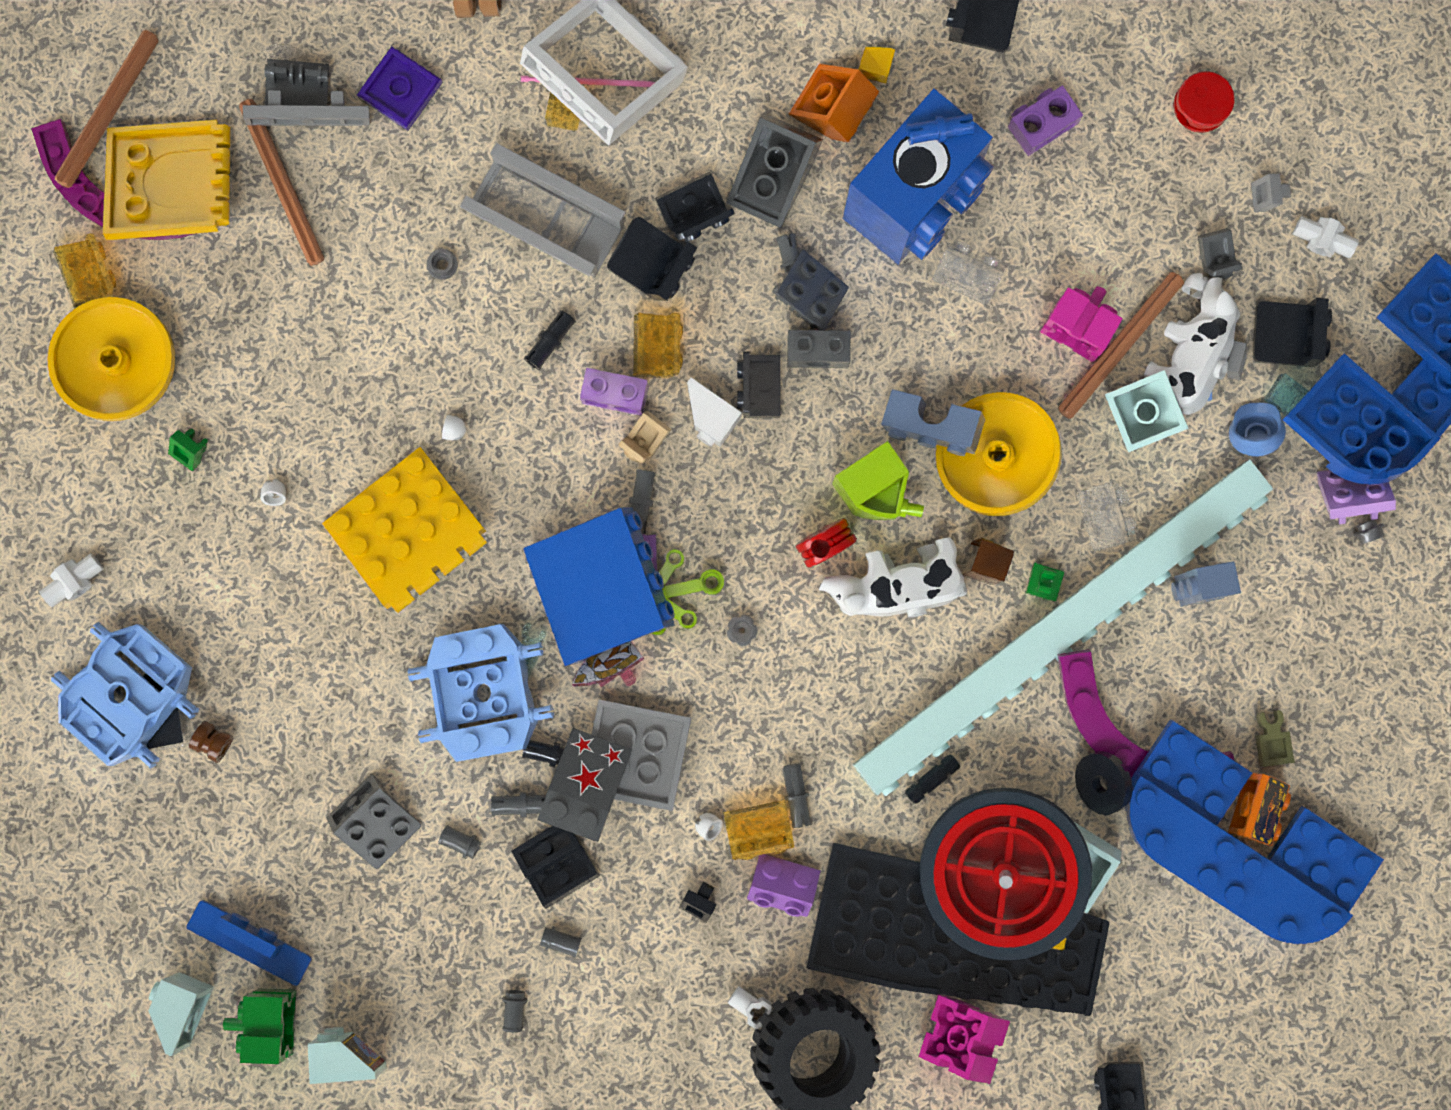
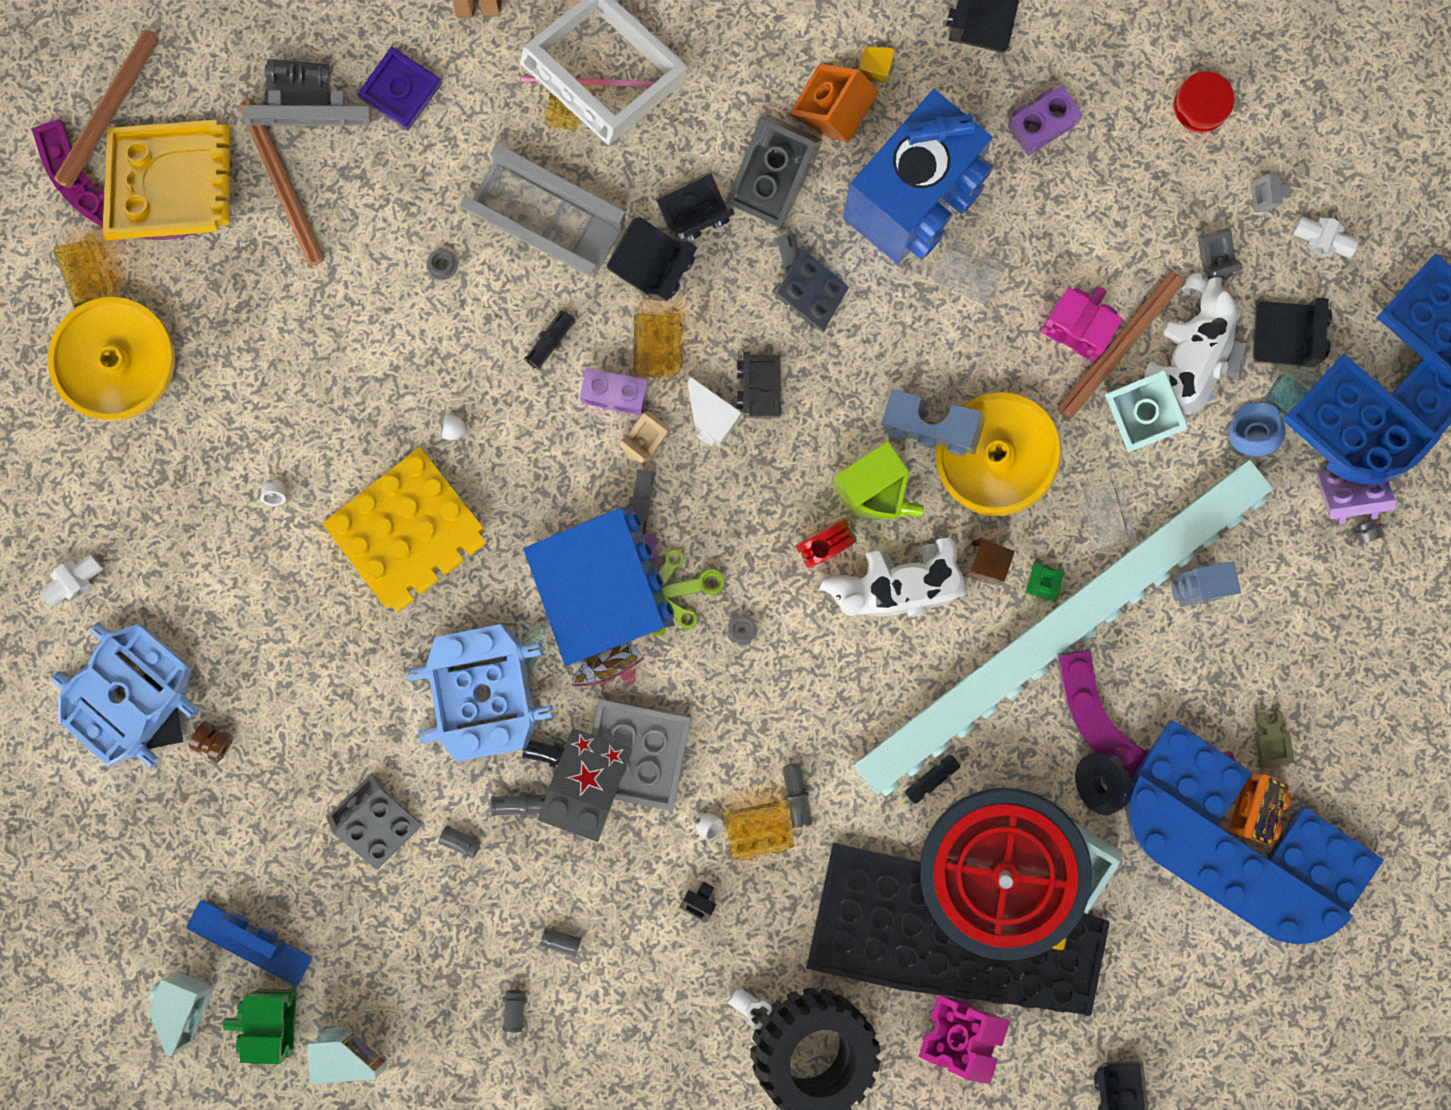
(185, 449): green tile -> none
(548, 851): black slope -> none
(783, 885): medium lavender bracket -> none
(818, 349): dark grey brick -> none

